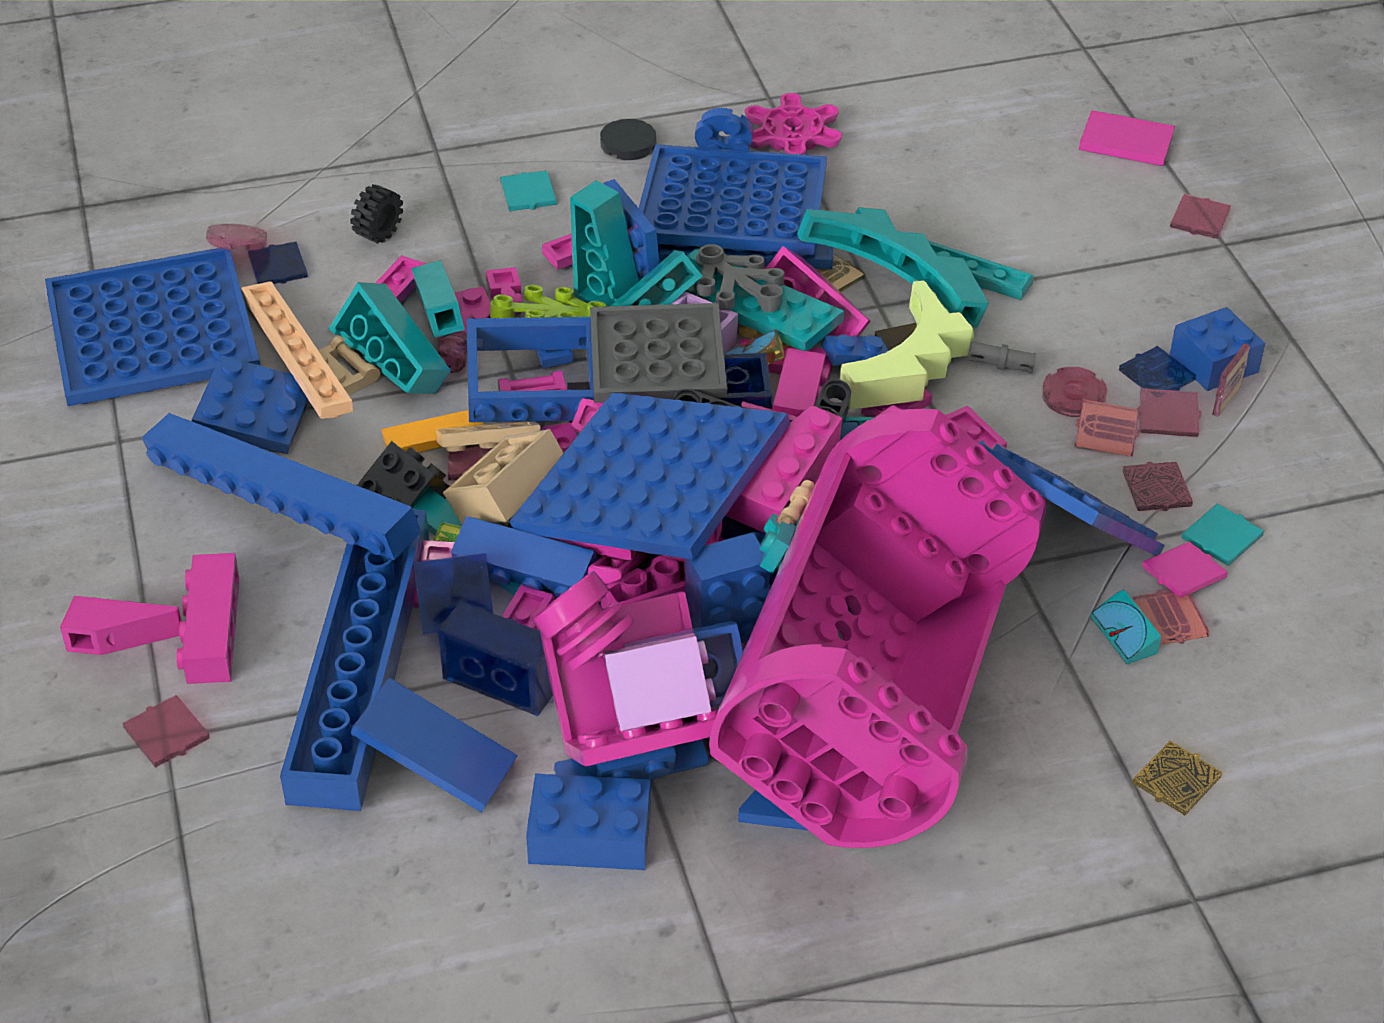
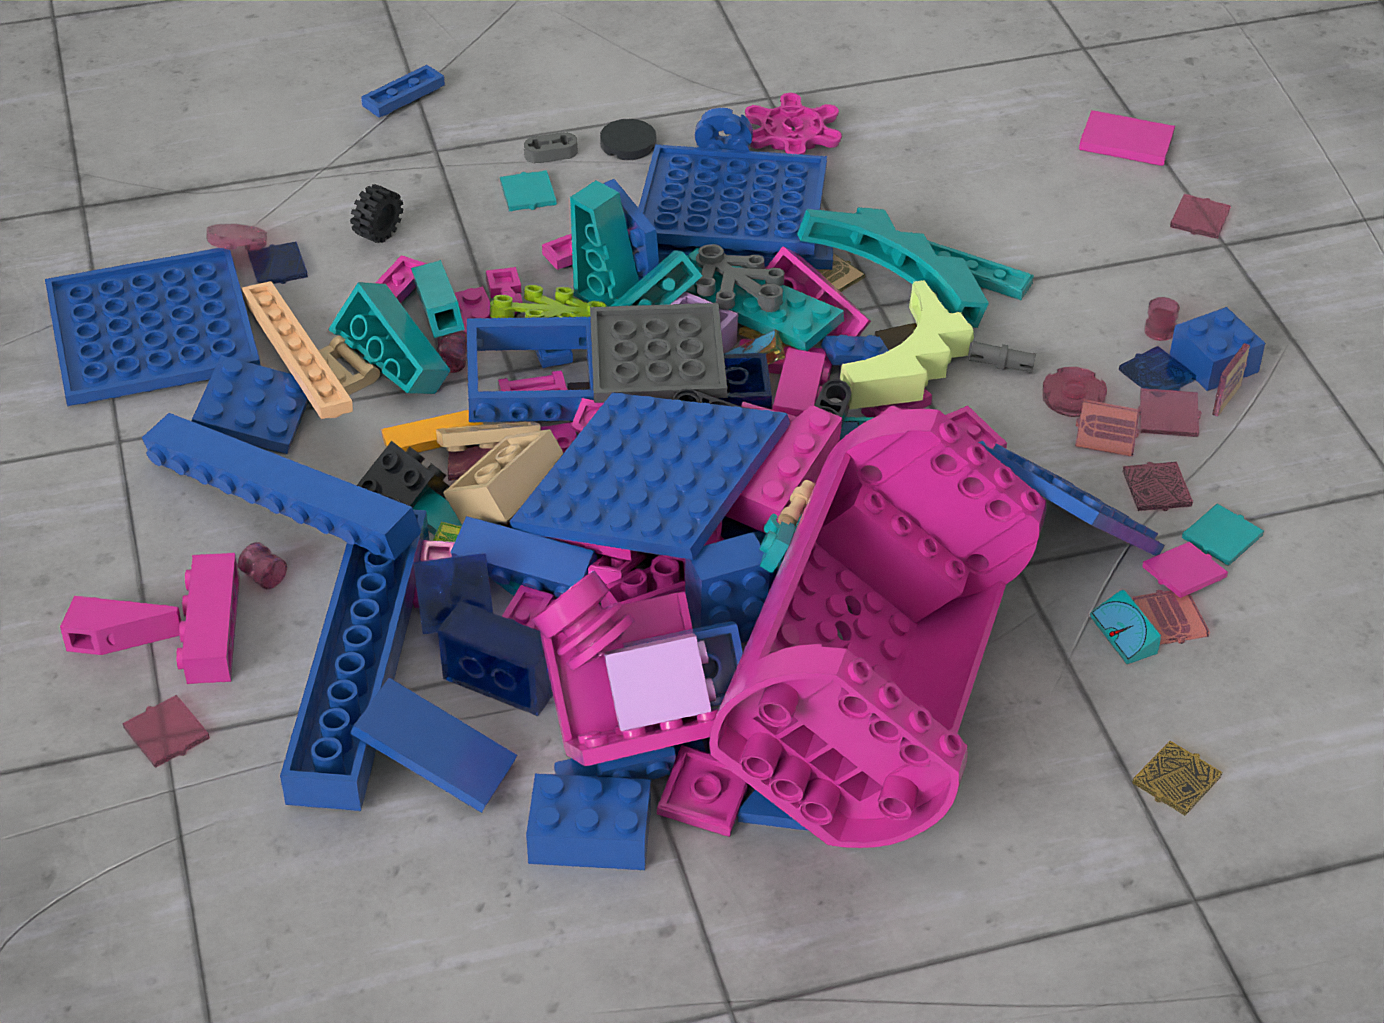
(257, 562): none -> clear pink wheel
(403, 91): none -> blue plate
(550, 147): none -> dark grey beam
(702, 792): none -> dark pink plate
(1161, 318): none -> clear pink wheel

